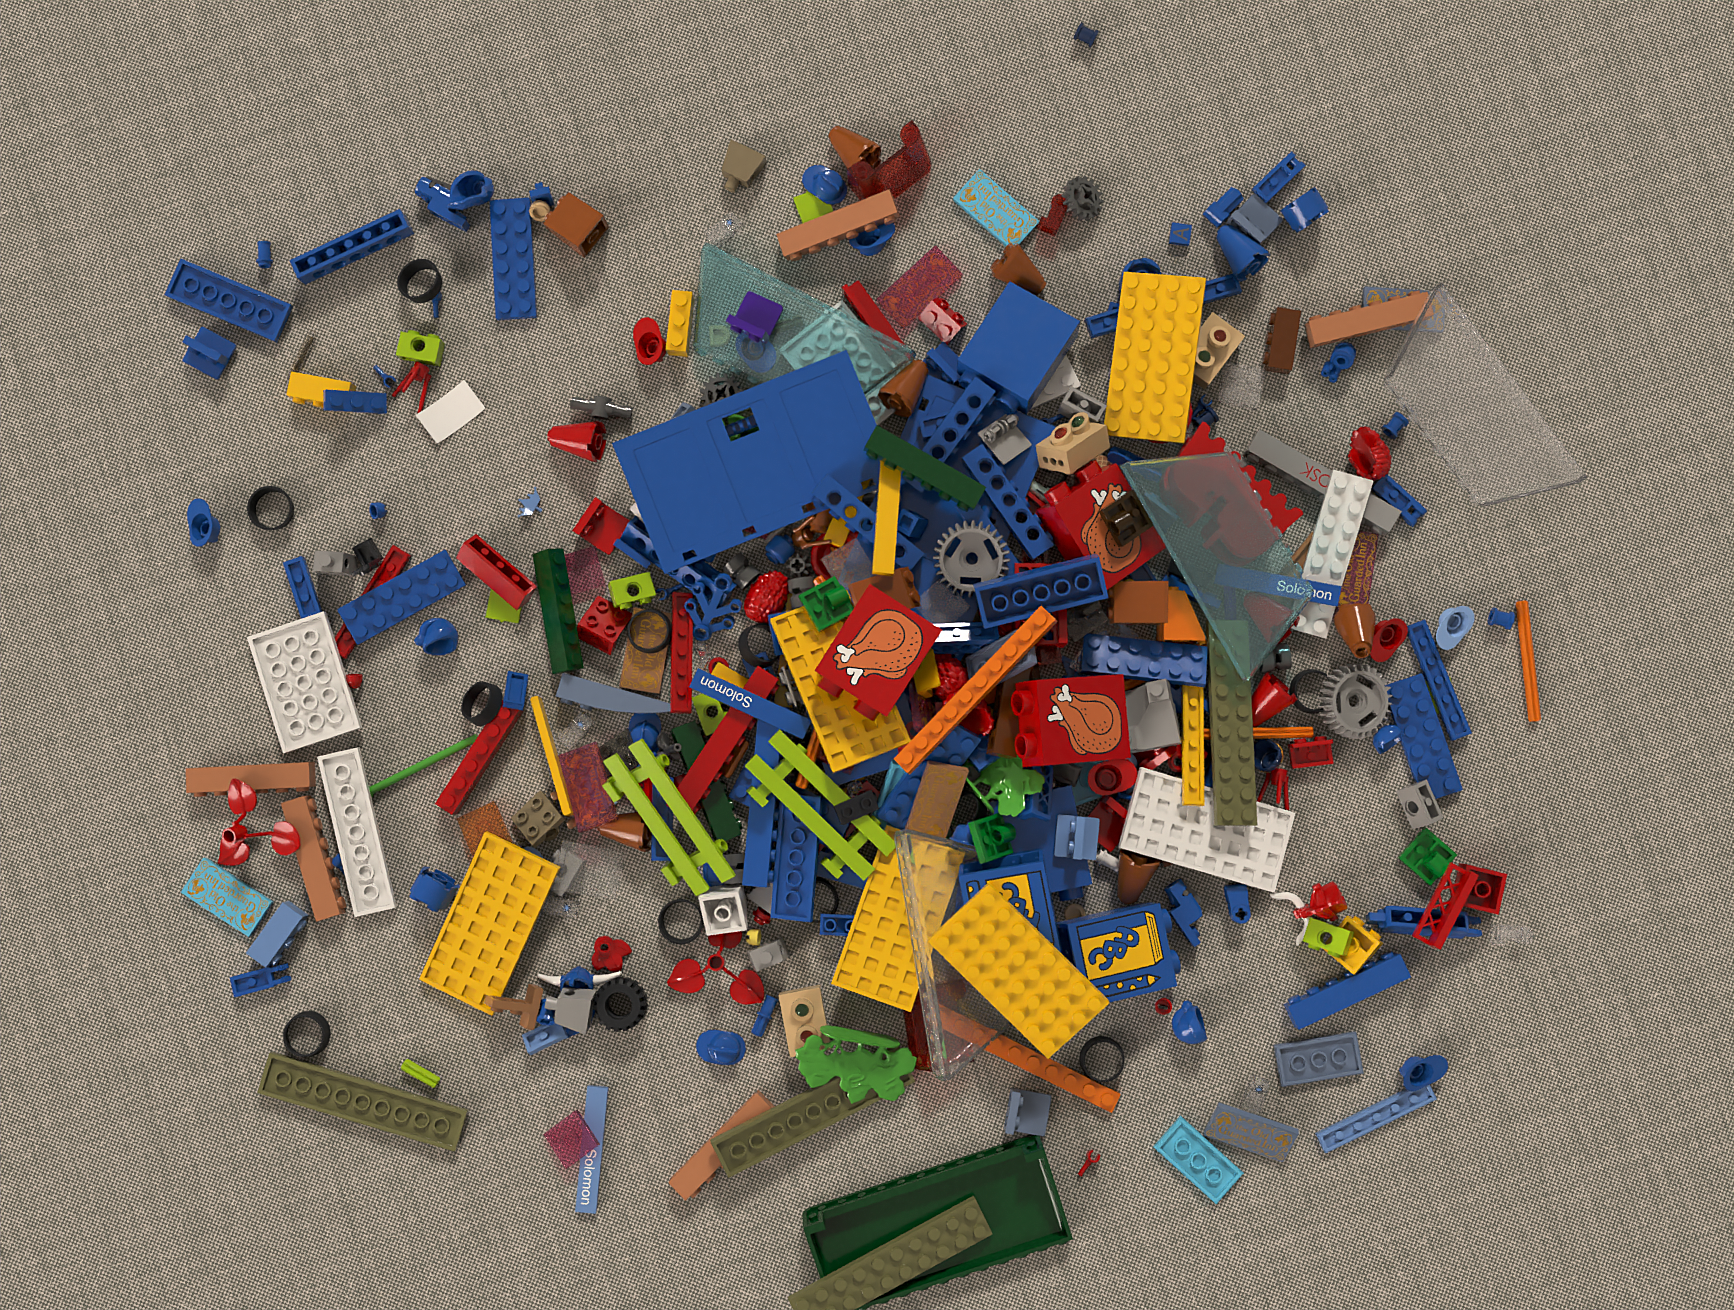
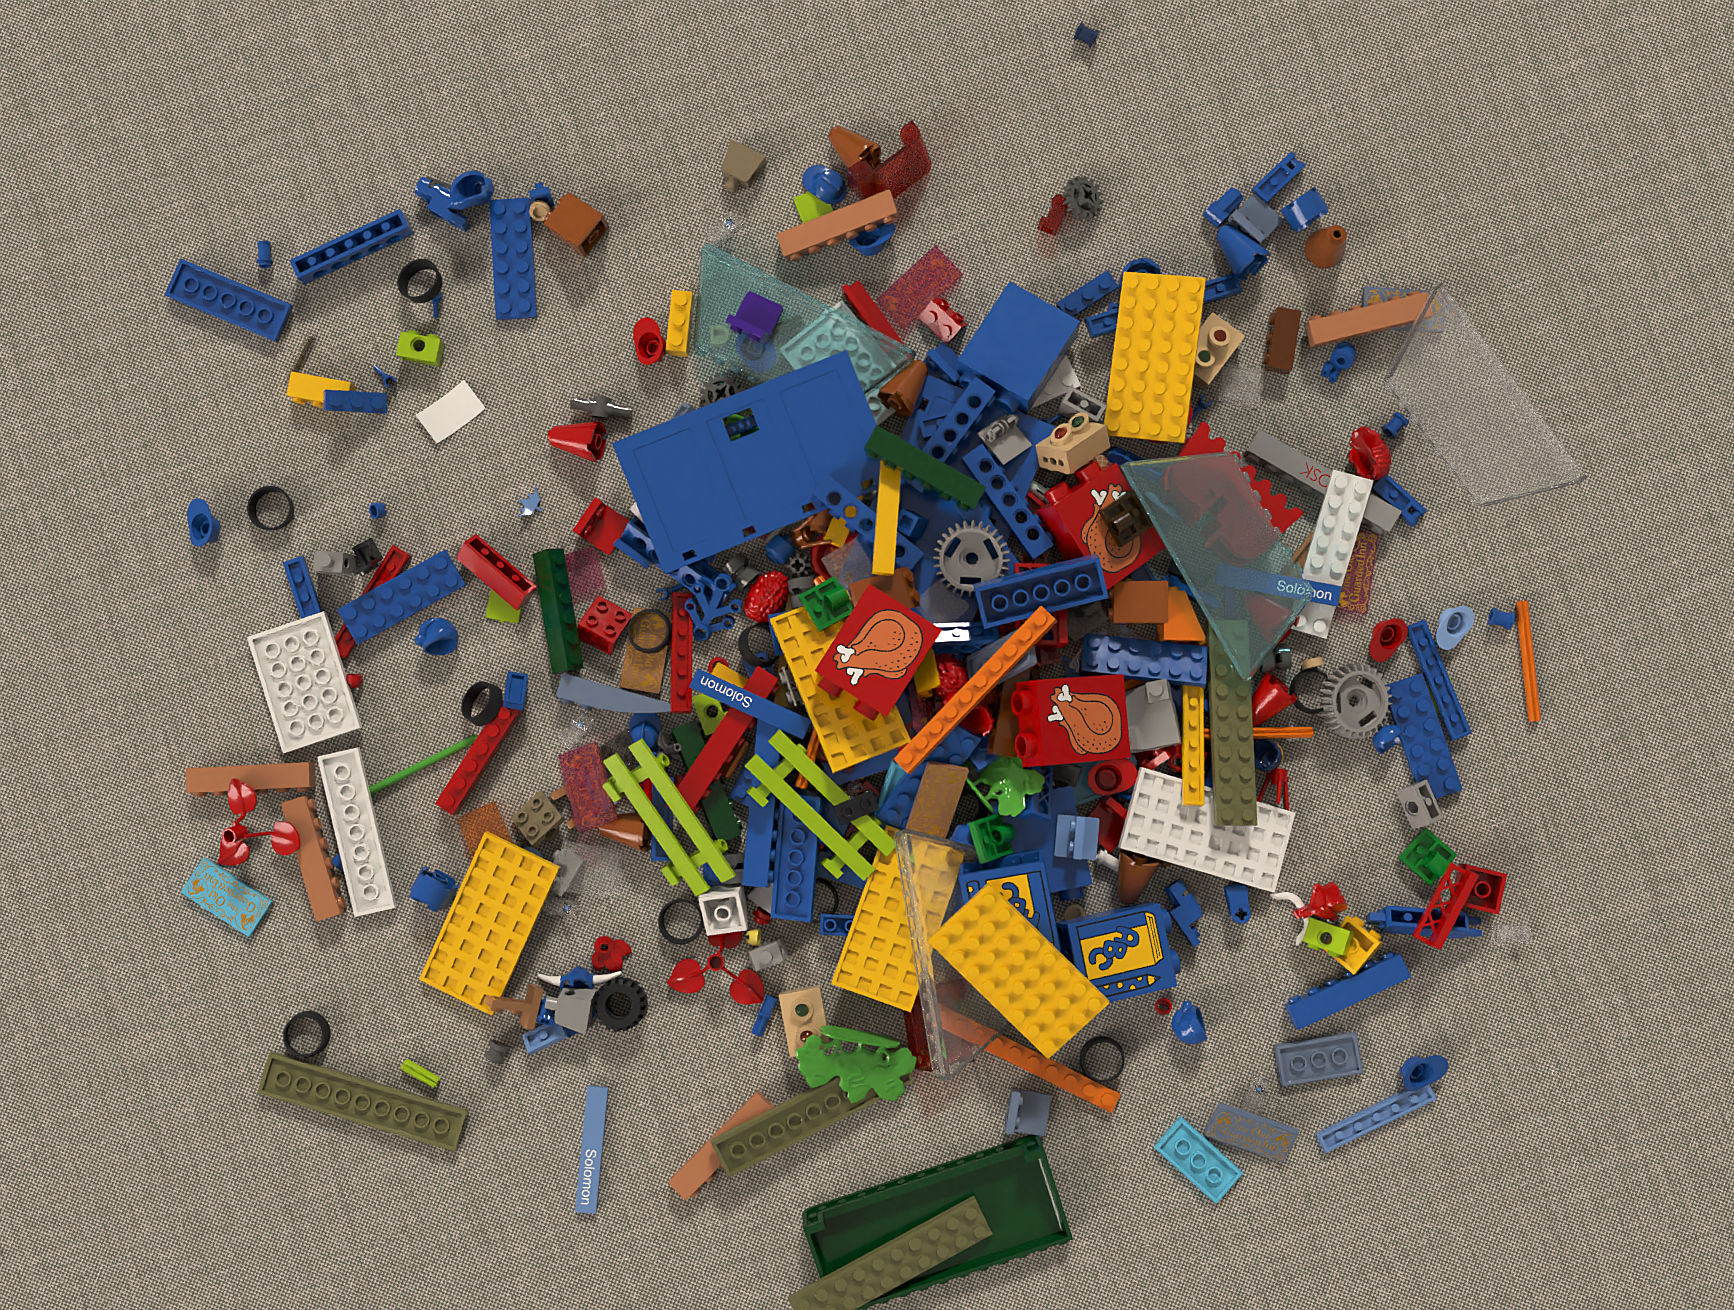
(208, 352): blue bracket -> none
(257, 980): blue hinge -> none
(278, 934): medium blue brick -> none
(418, 373): red plant -> none
(497, 1052): none -> dark grey wheel
(551, 754): yellow tile -> none
(571, 1139): clear pink tile -> none
(641, 582): lime brick -> none
(704, 654): clear arm -> none
(721, 1047): blue piece -> none
(995, 209): medium azure tile -> none
(1018, 269): dark orange cone -> none
(1088, 294): none -> blue plate
(1088, 1162): red hand -> none
(1180, 234): blue tile -> none
(1208, 416): dark blue bush -> none
(1310, 753): red bracket -> none
(1312, 662): none -> tan tile
(1326, 246): none -> dark orange cone
(1356, 627): dark orange cone -> none

